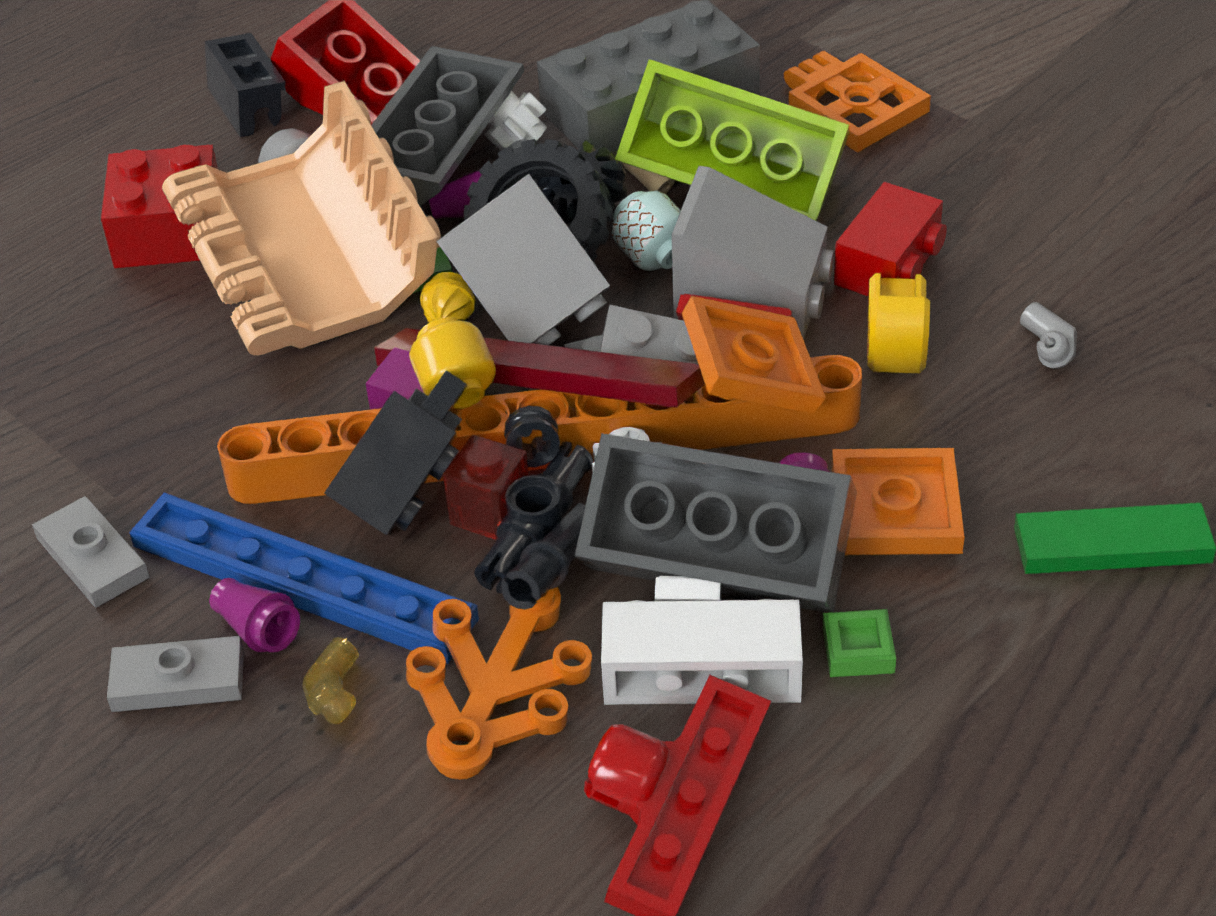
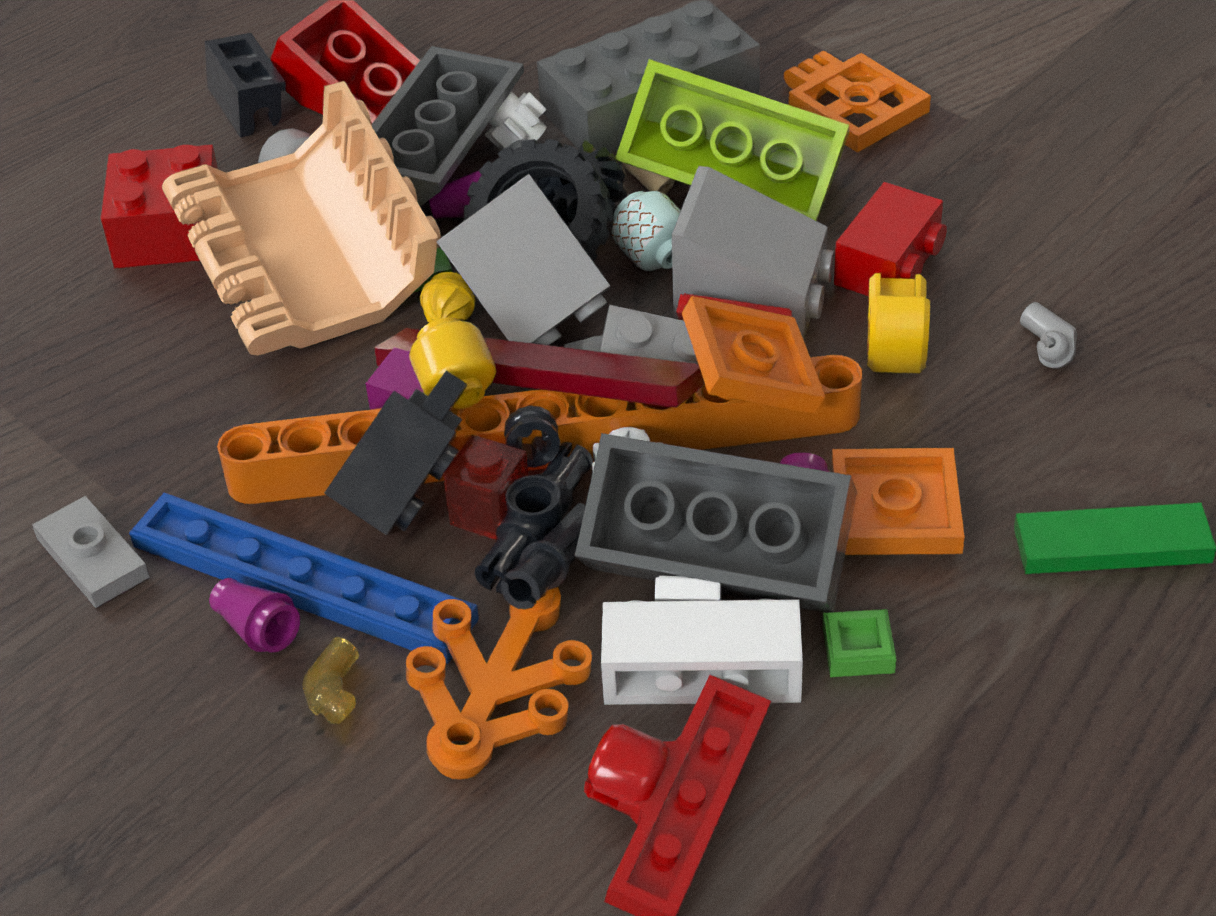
(175, 673): light grey plate -> none

